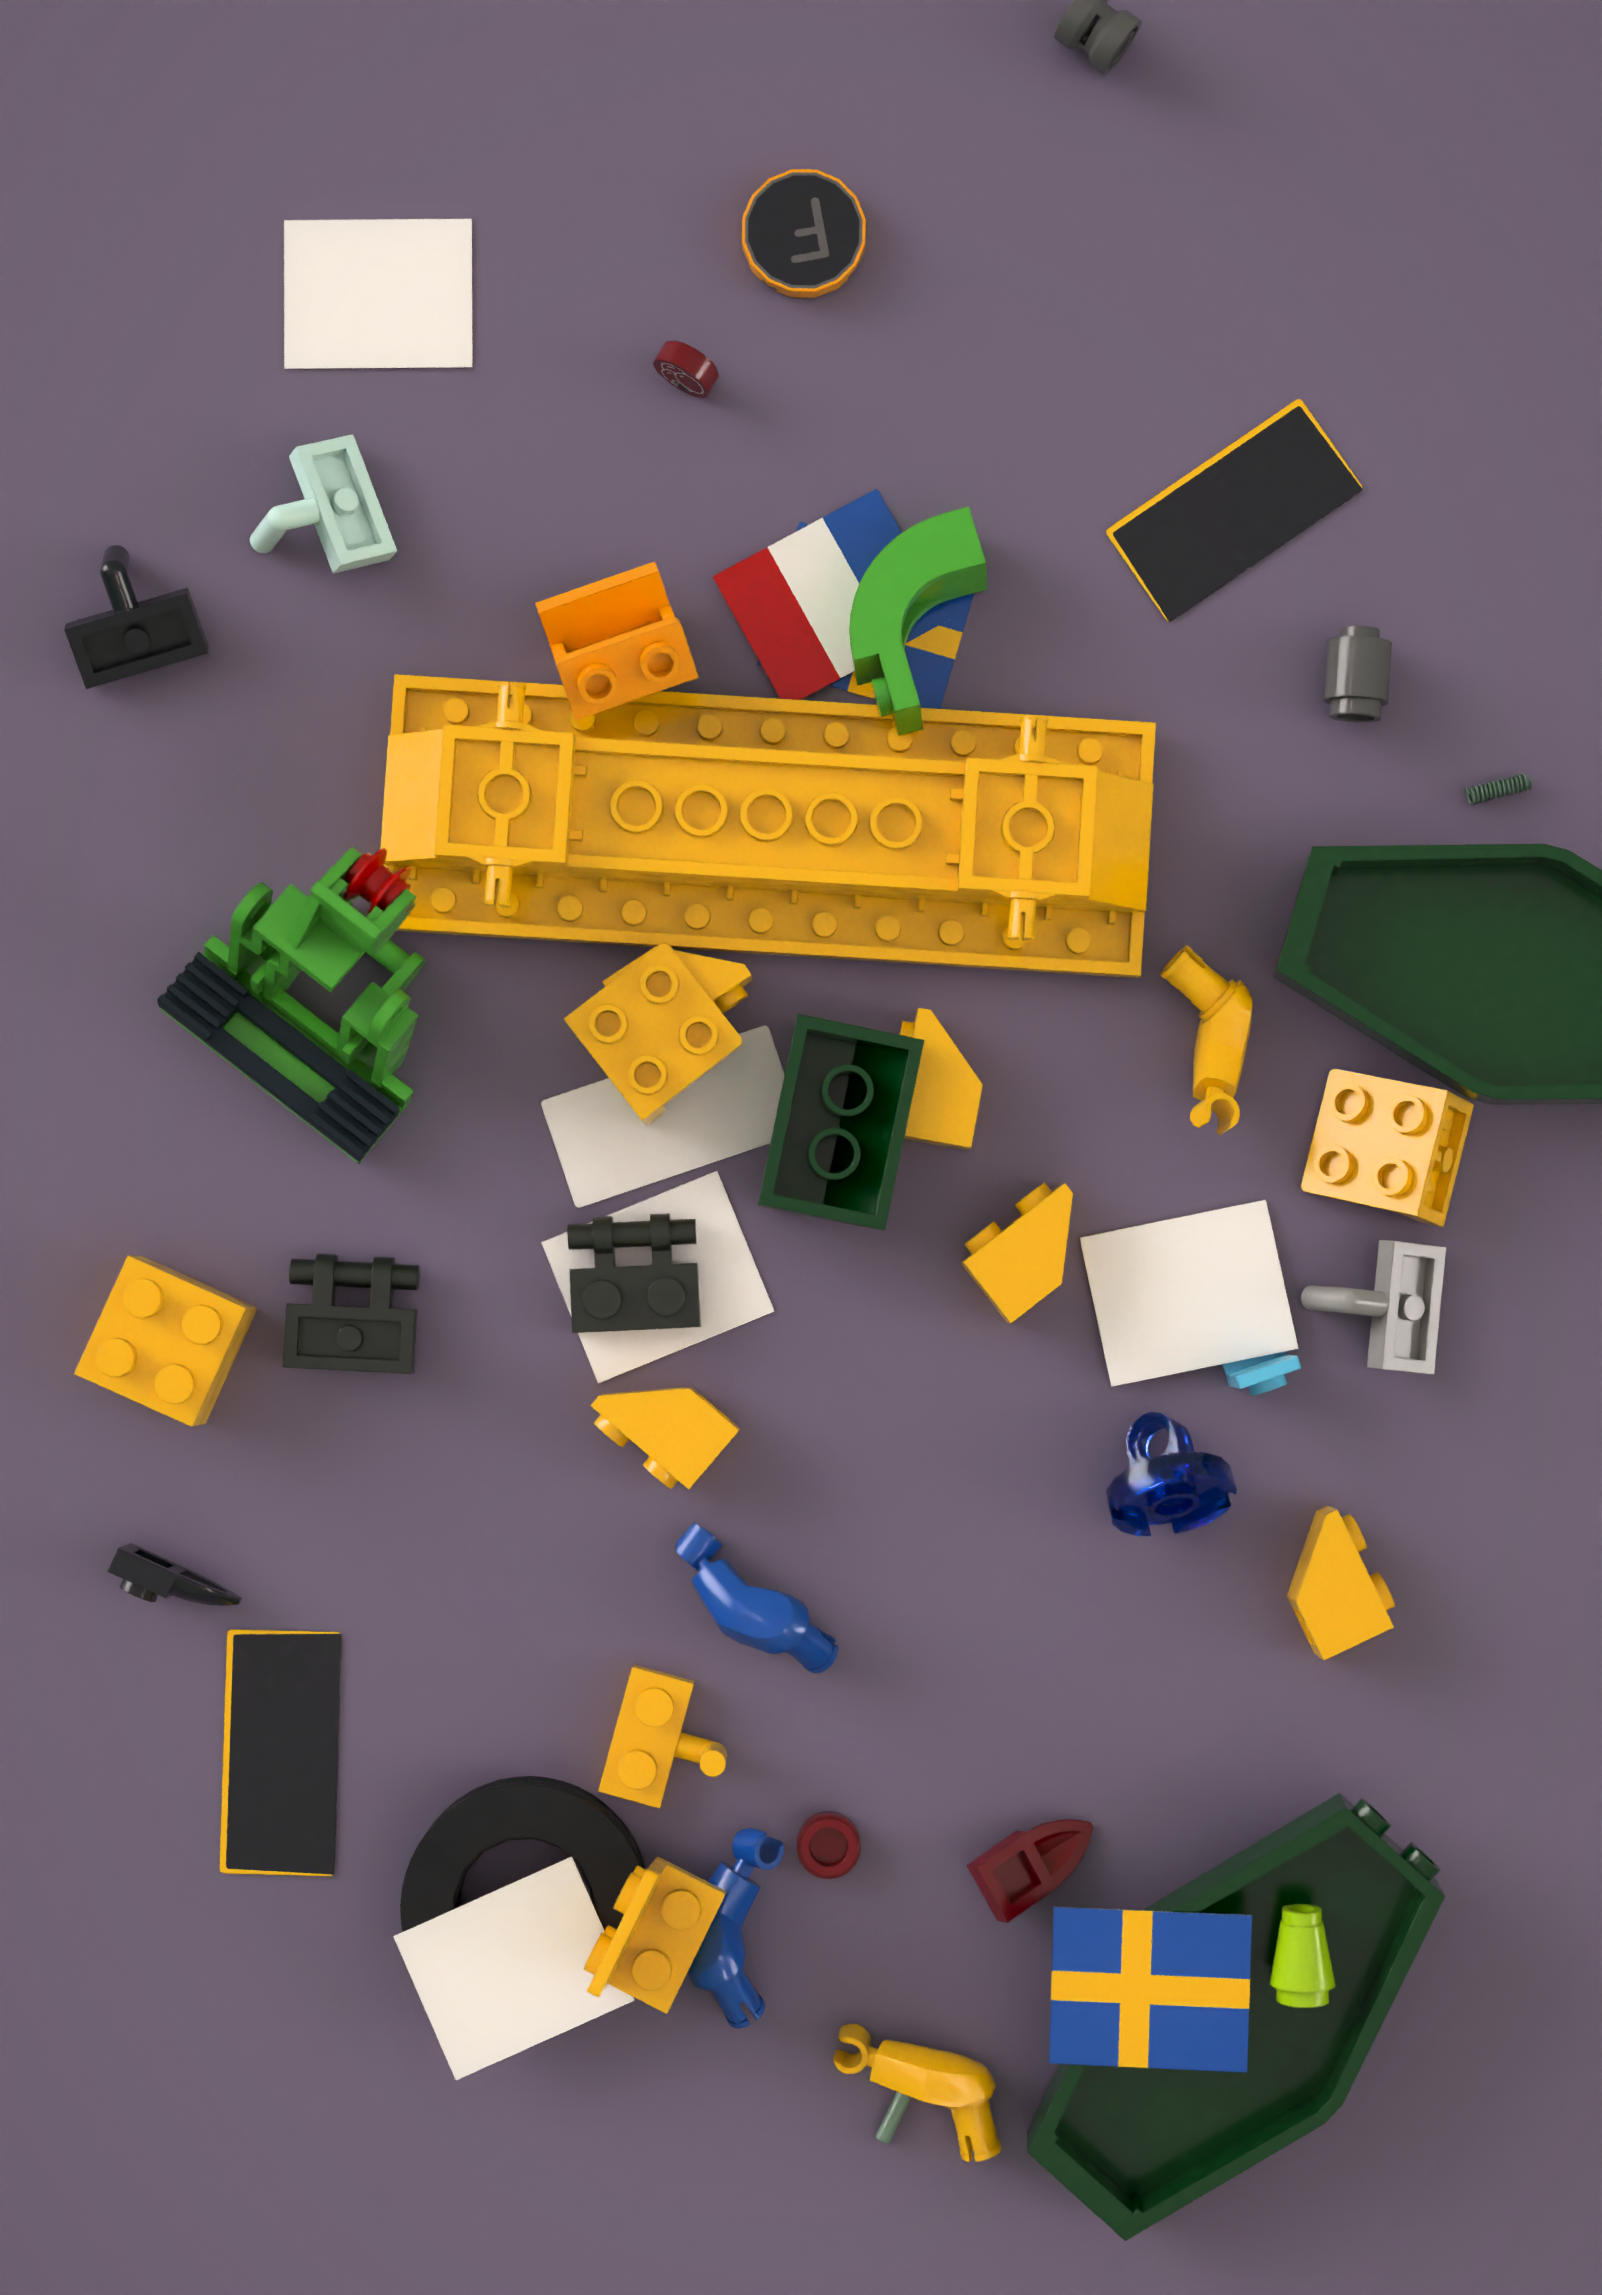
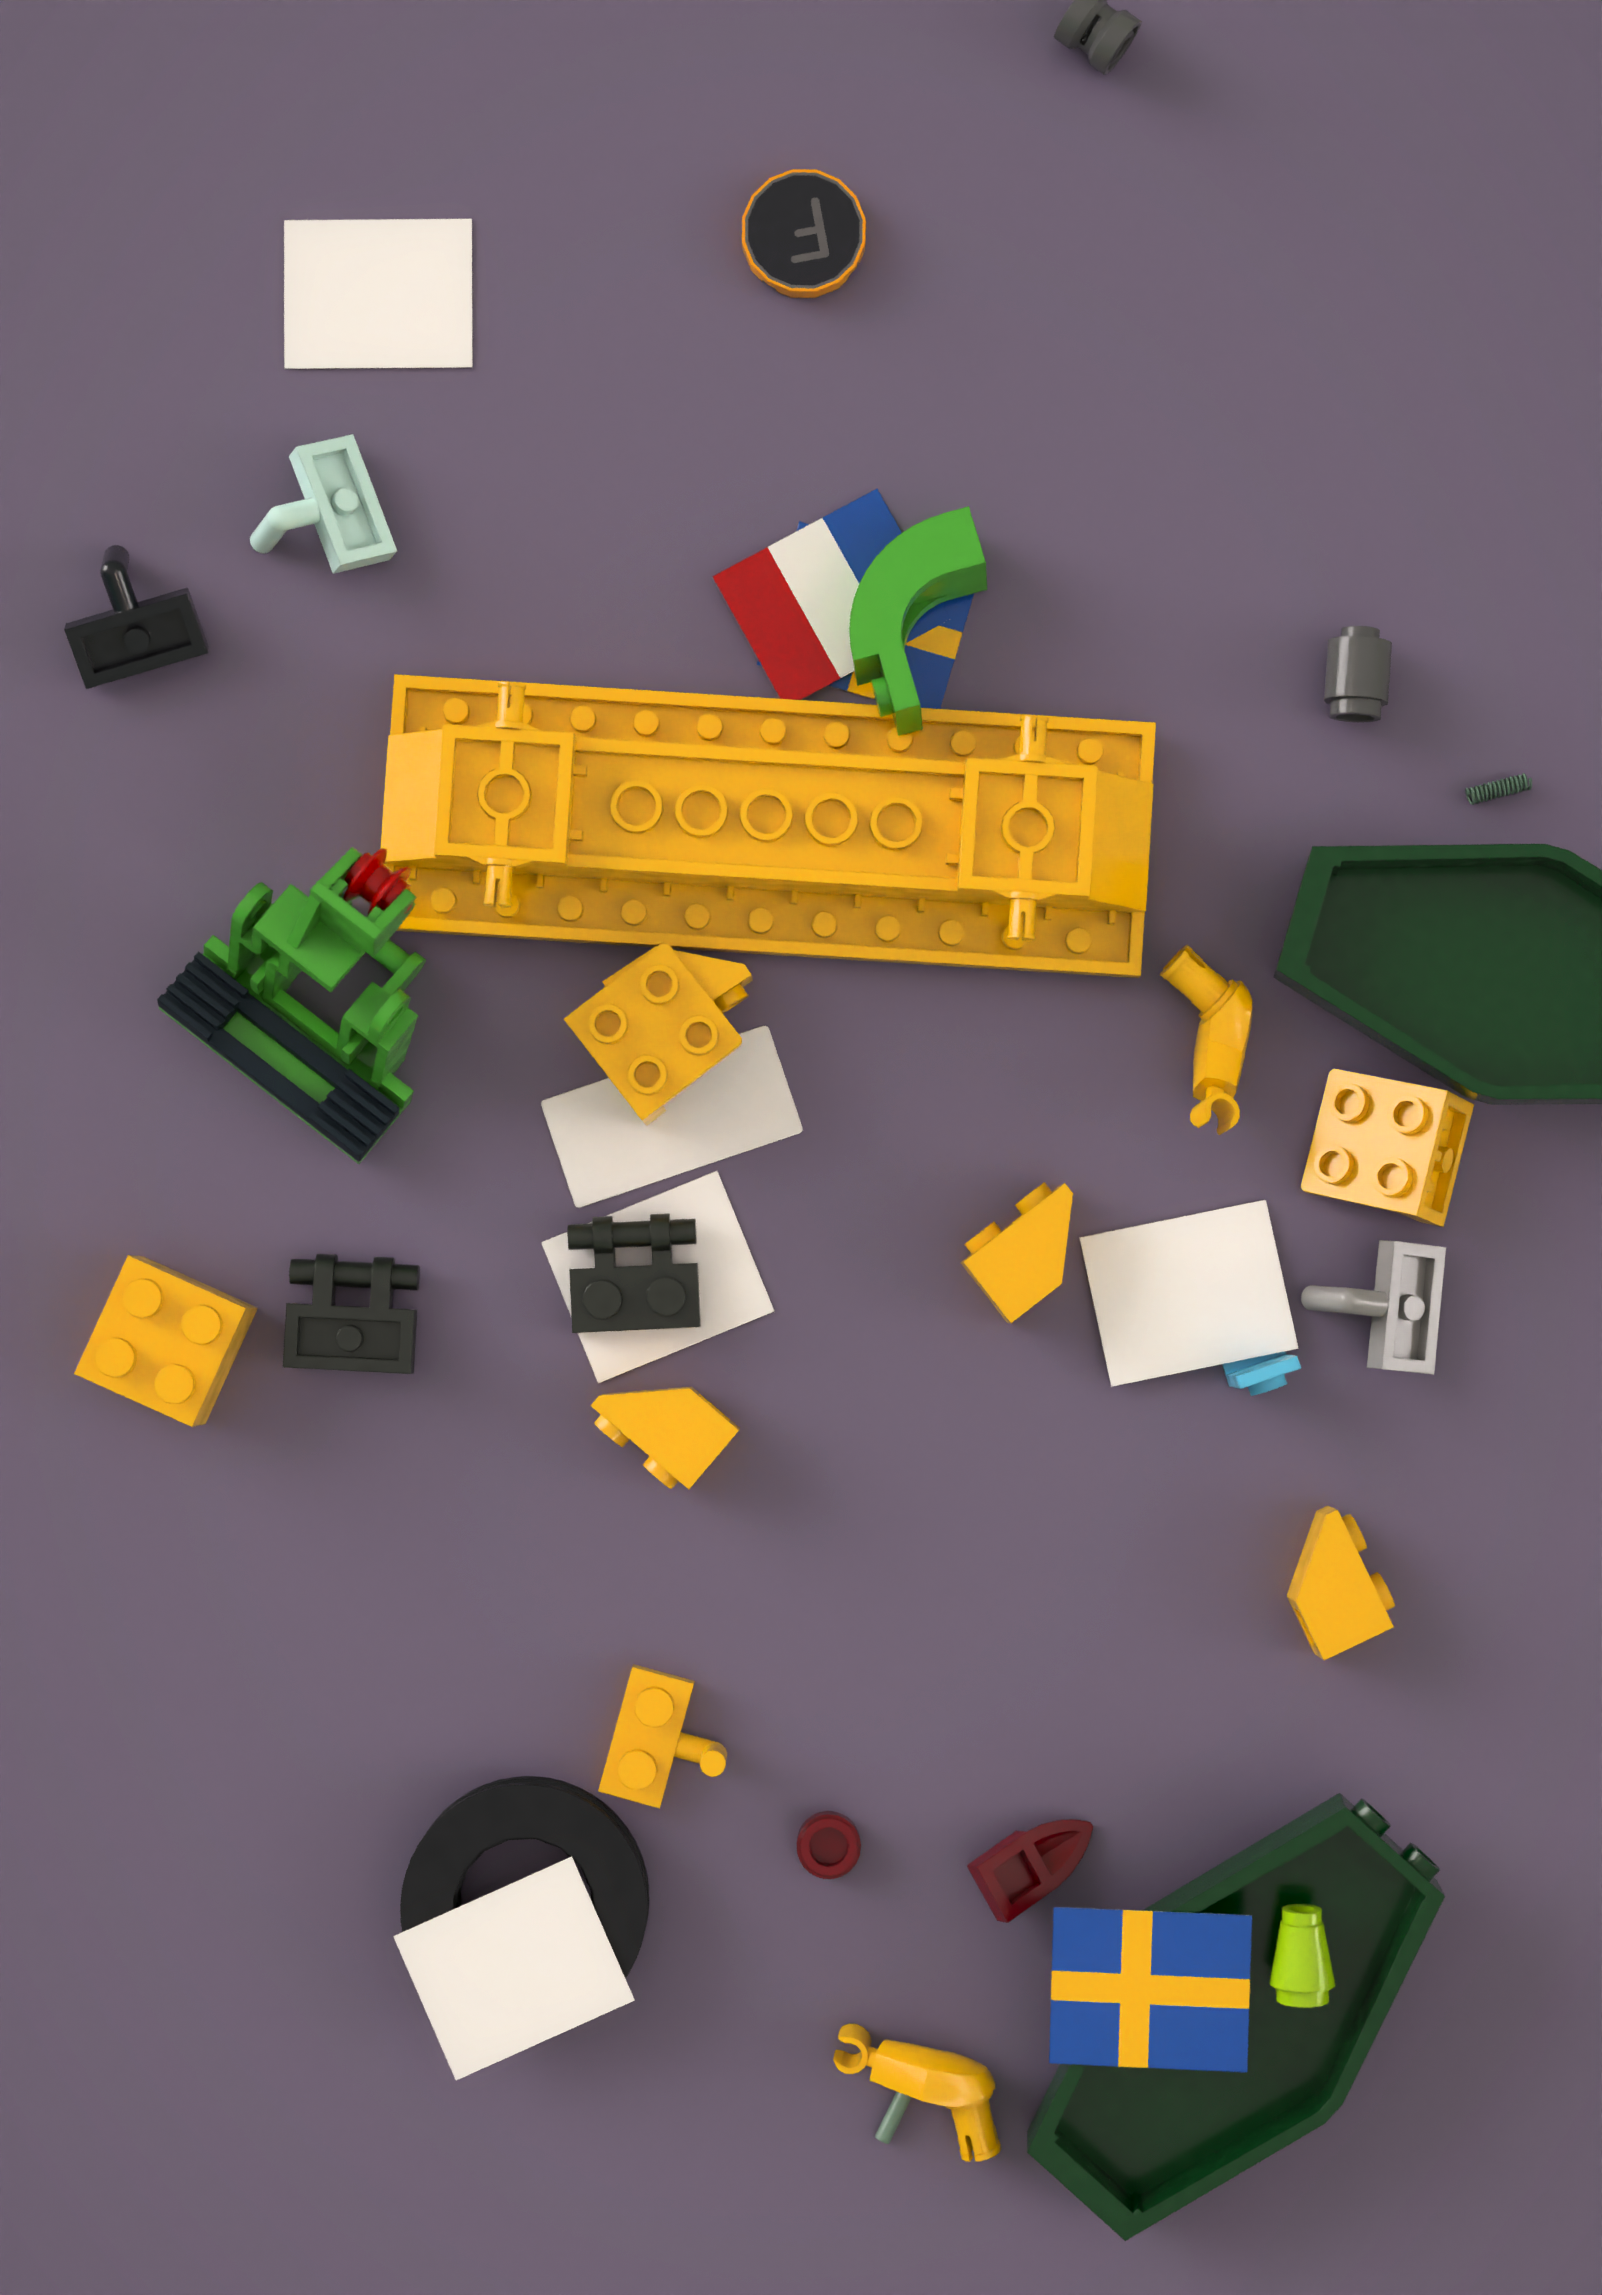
(151, 1575): black plate -> none
(280, 1752): black sticker -> none
(616, 640): light orange panel -> none
(658, 1936): yellow bracket -> none
(686, 368): dark red tile -> none
(722, 1952): blue arm -> none
(750, 1614): blue arm -> none
(840, 1122): dark green slope -> none
(945, 1088): yellow slope -> none
(1170, 1488): clear blue tile -> none
(1234, 510): black sticker -> none

